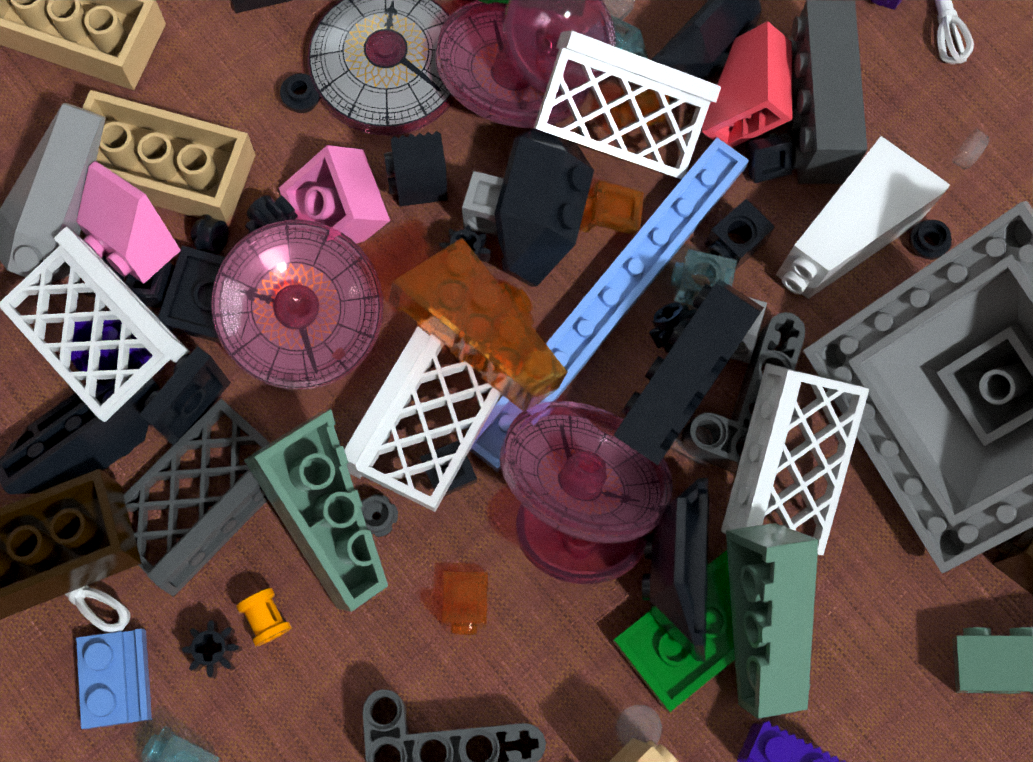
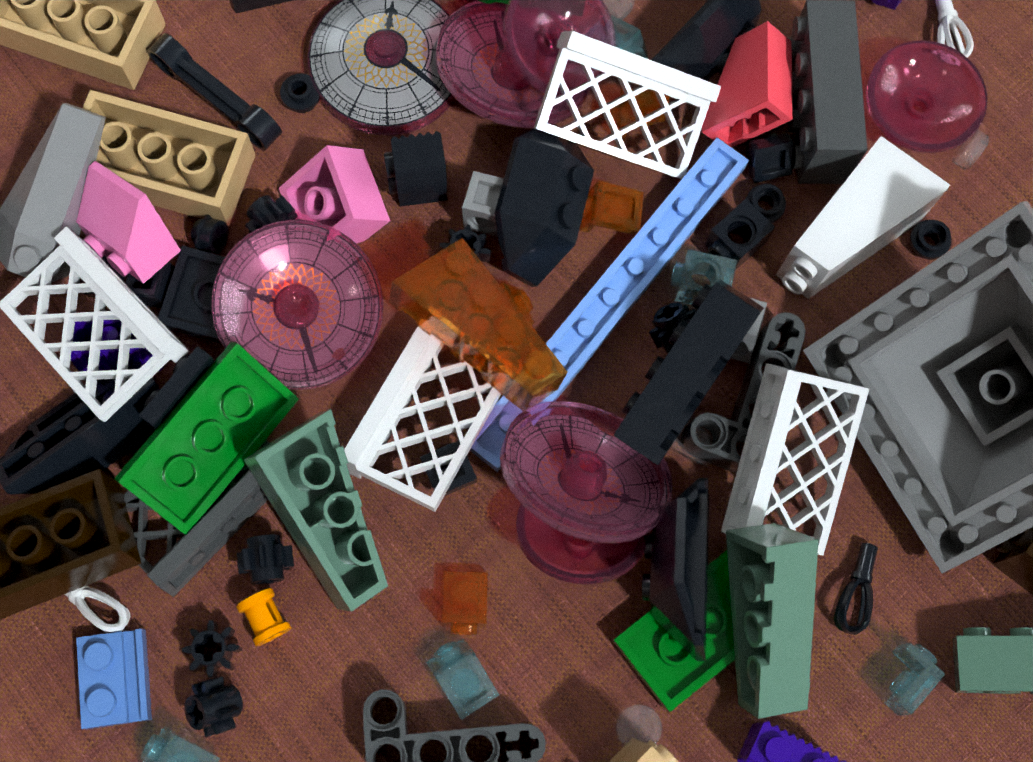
(178, 63): none -> black piece
(207, 438): none -> green plate
(213, 706): none -> black gear
(265, 559): none -> black gear
(388, 512): dark grey plate -> none
(462, 677): none -> clear light blue bracket
(771, 195): none -> black plate
(860, 576): none -> black piece
(913, 687): none -> clear light blue bracket
(936, 81): none -> clear pink dish

